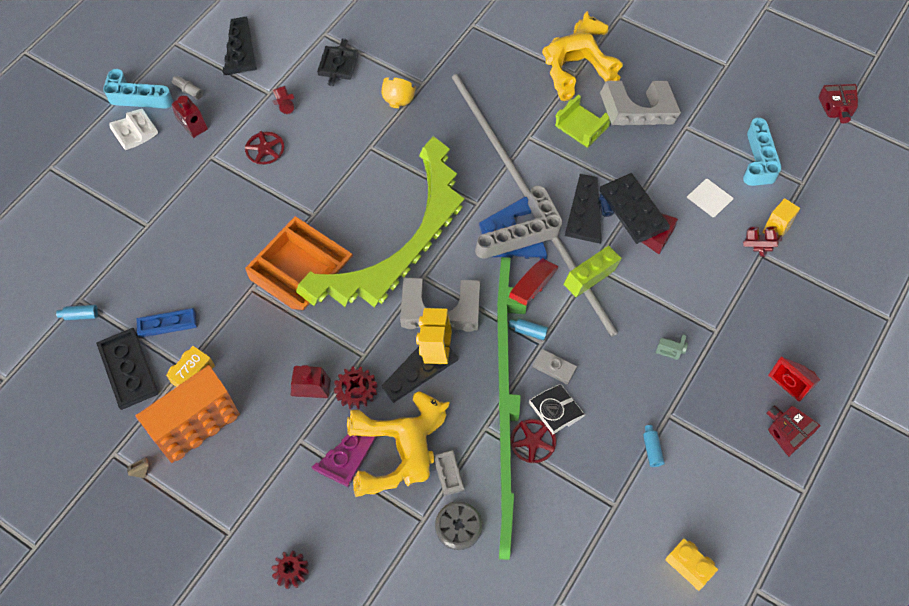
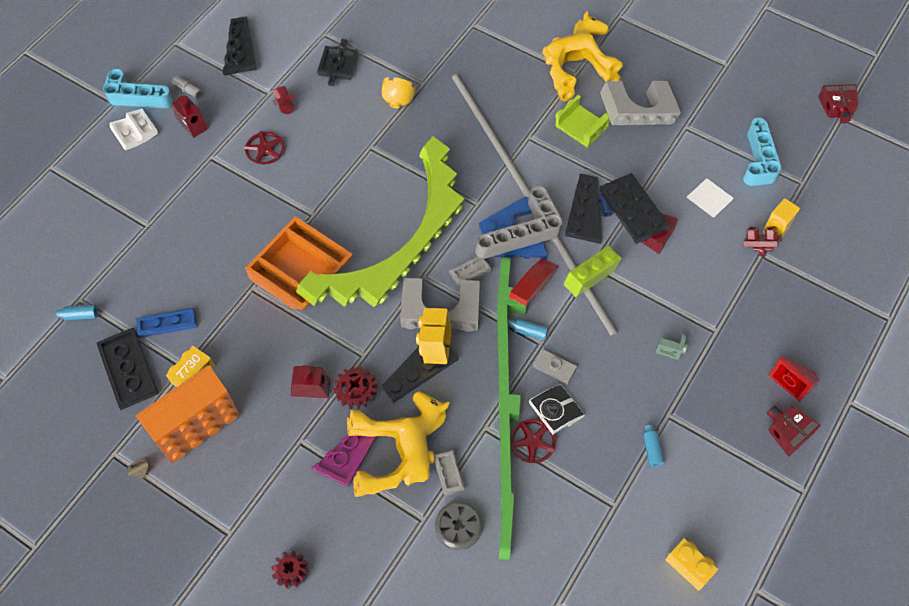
(470, 270): none -> light grey plate

